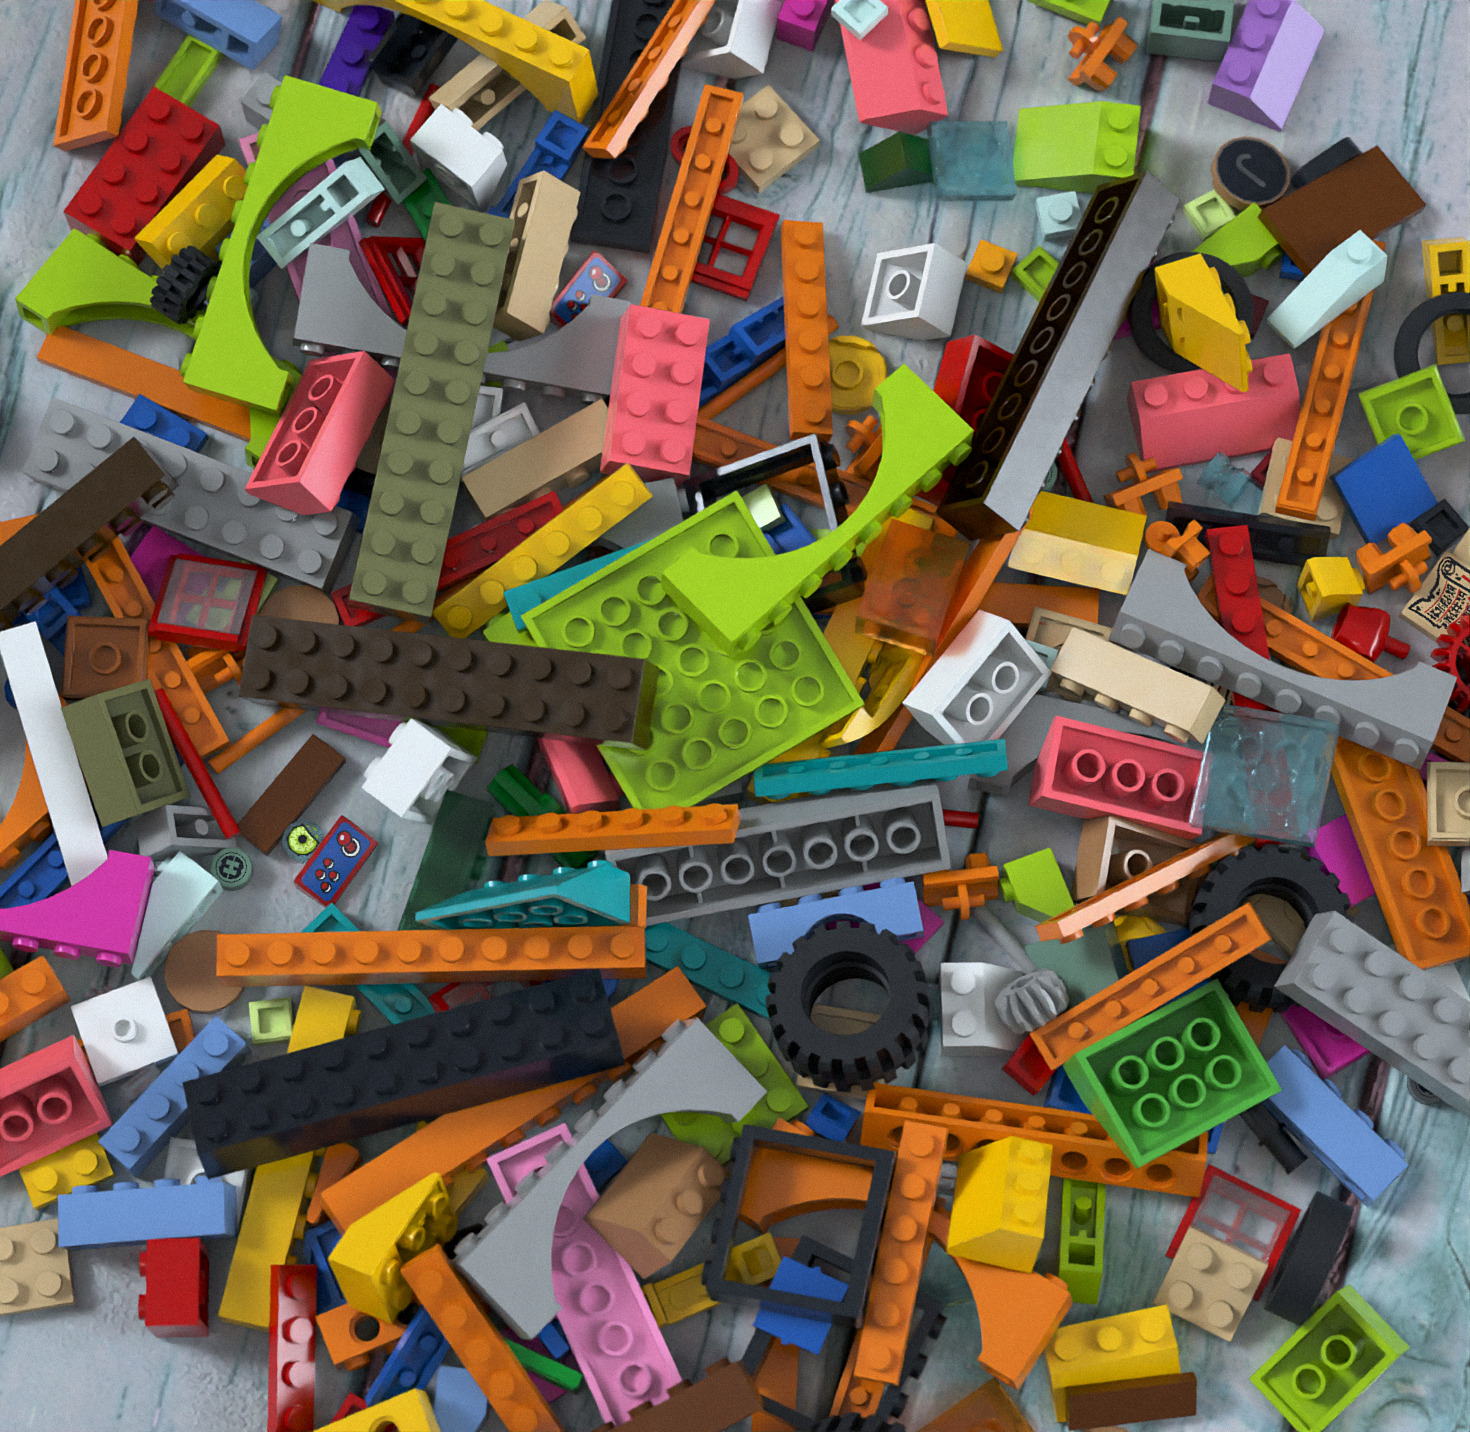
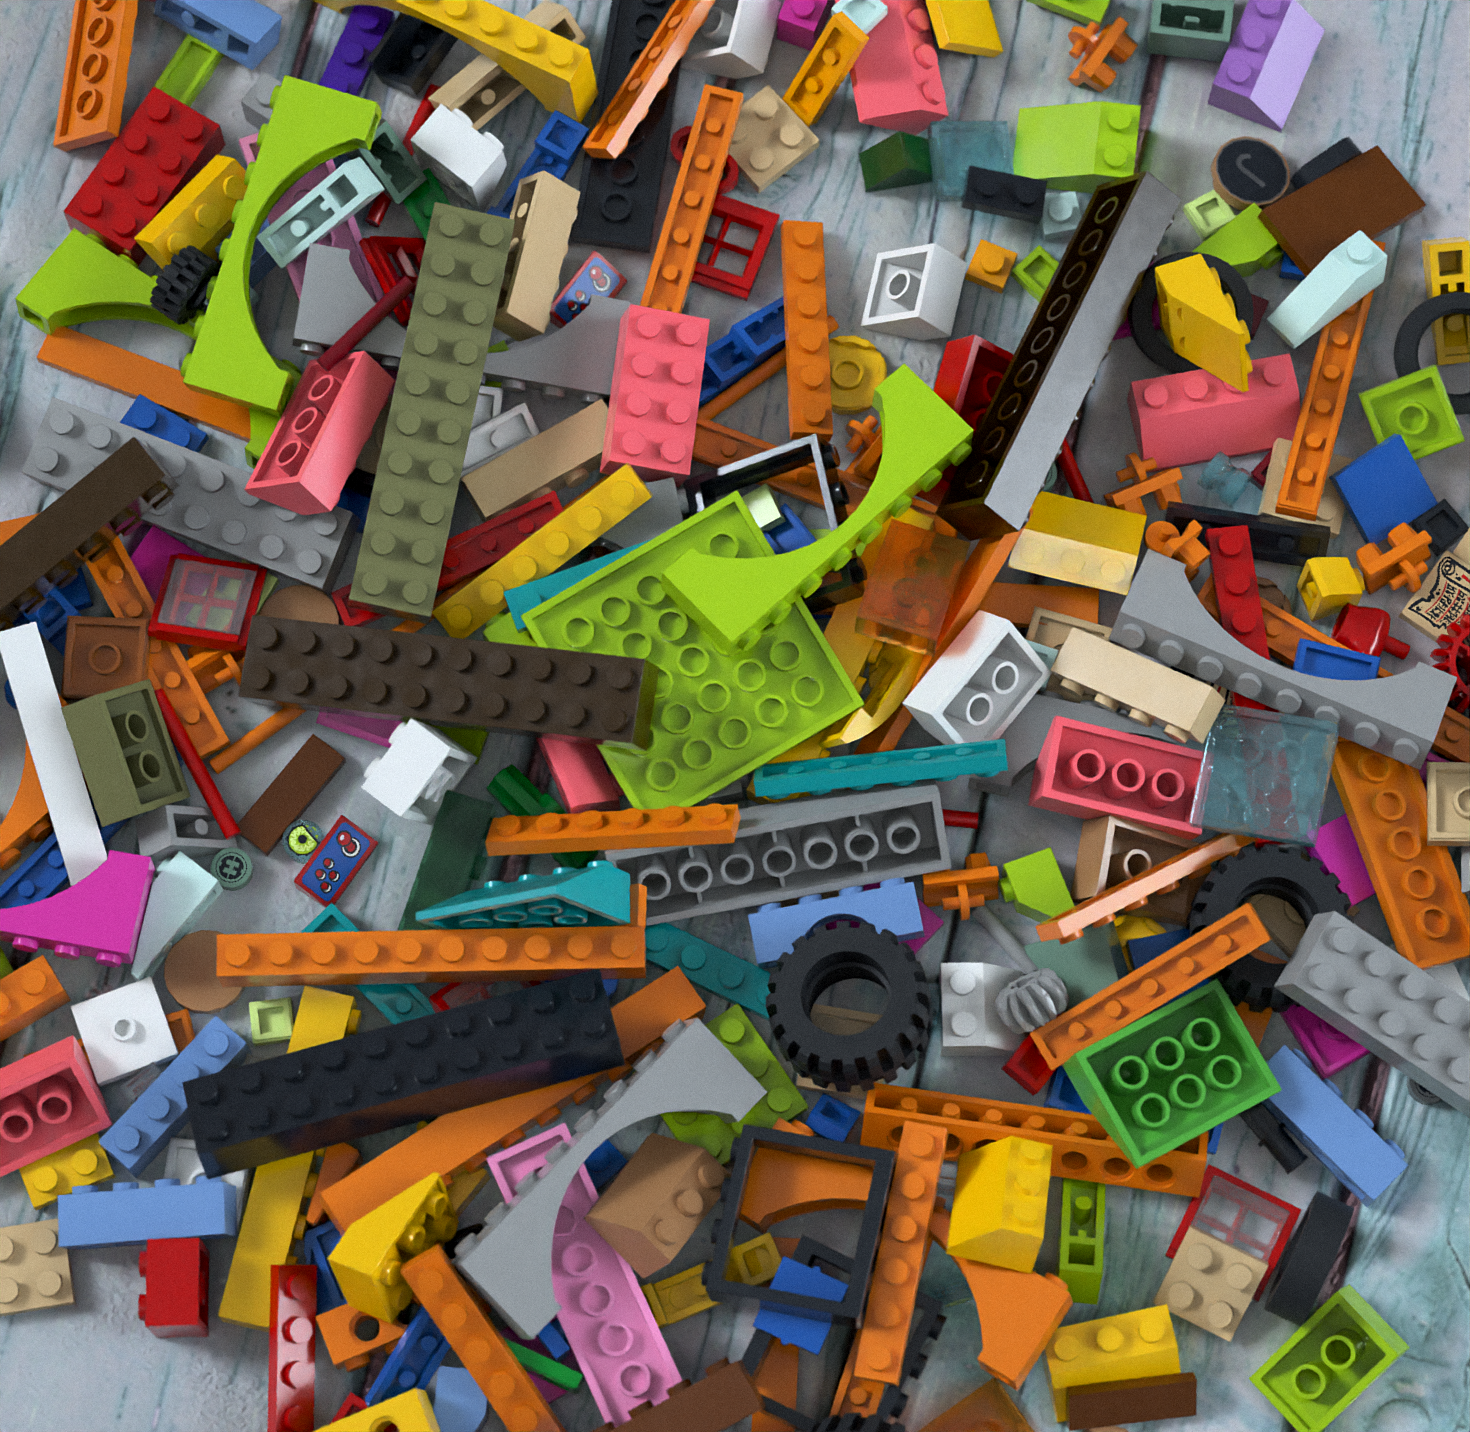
(366, 324): none -> dark red bar
(825, 68): none -> light orange plate
(1004, 194): none -> black plate
(1334, 662): none -> blue tile

